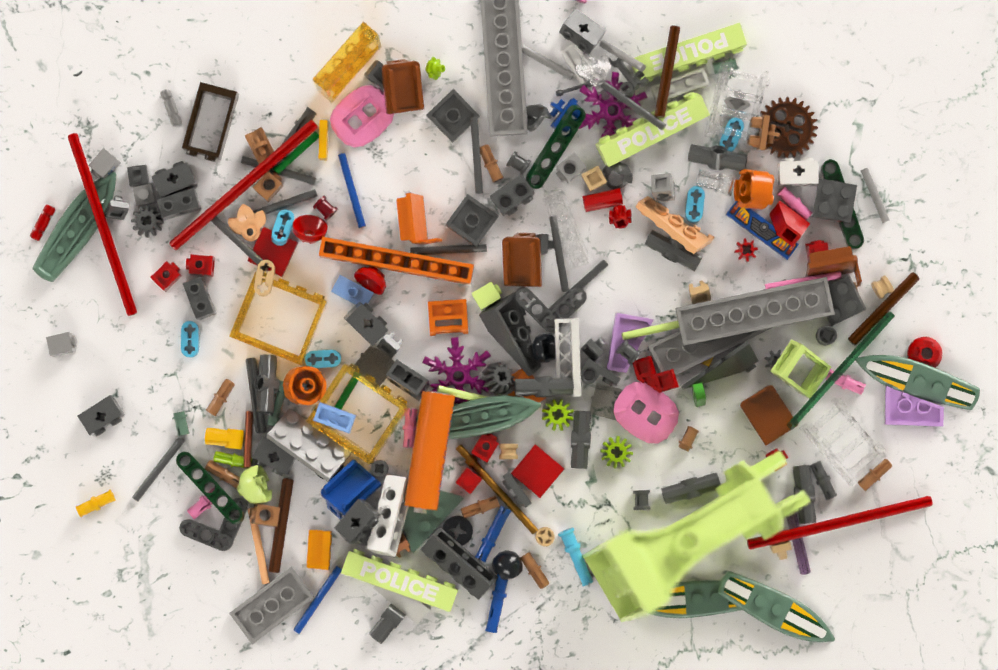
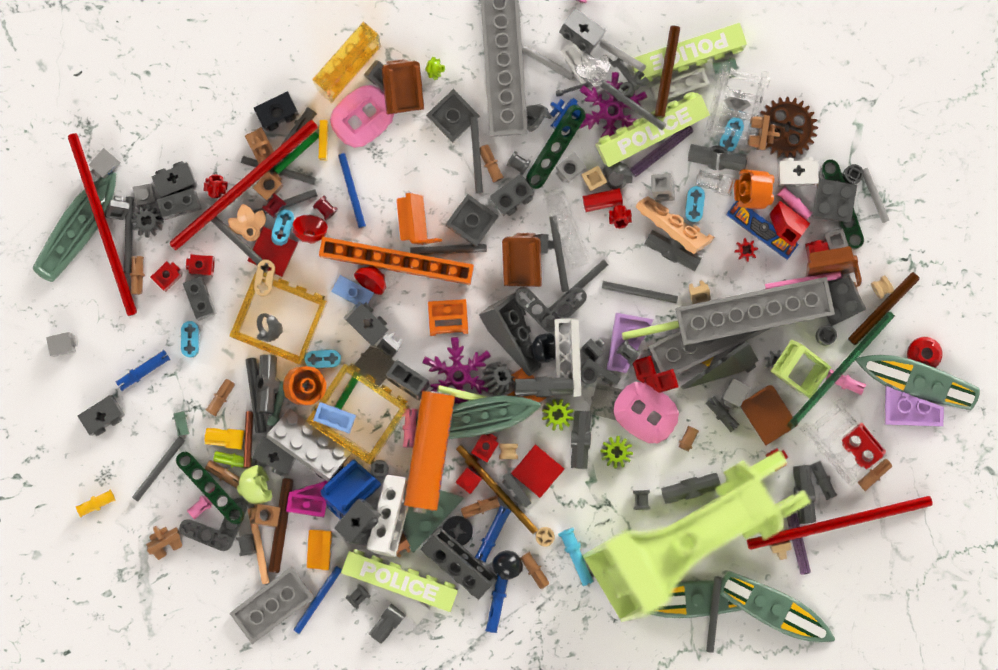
(42, 222): red axle -> none
(128, 237): none -> dark grey piece
(137, 275): none -> medium nougat axle
(138, 175): dark grey tile -> none
(142, 370): none -> blue pin
(162, 538): none -> medium nougat hips
(171, 107): light grey axle -> none
(203, 89): dark brown window -> none
(215, 186): none -> red gear
(246, 545): none -> dark grey bush
(265, 110): none -> black brick
(274, 205): none -> dark red bush
(275, 328): none -> dark grey piece
(307, 501): none -> dark pink wing
(358, 596): none -> dark grey bush
(487, 295): yellowish green brick -> none
(639, 292): none -> dark grey piece
(661, 150): none -> clear purple axle
(699, 394): bright green beam -> none
(713, 614): none -> dark grey piece
(722, 414): none -> dark grey pin
(735, 394): none -> light grey brick
(836, 239): none -> light grey plate
(853, 177): none -> dark grey wheel
(868, 443): none -> red brick

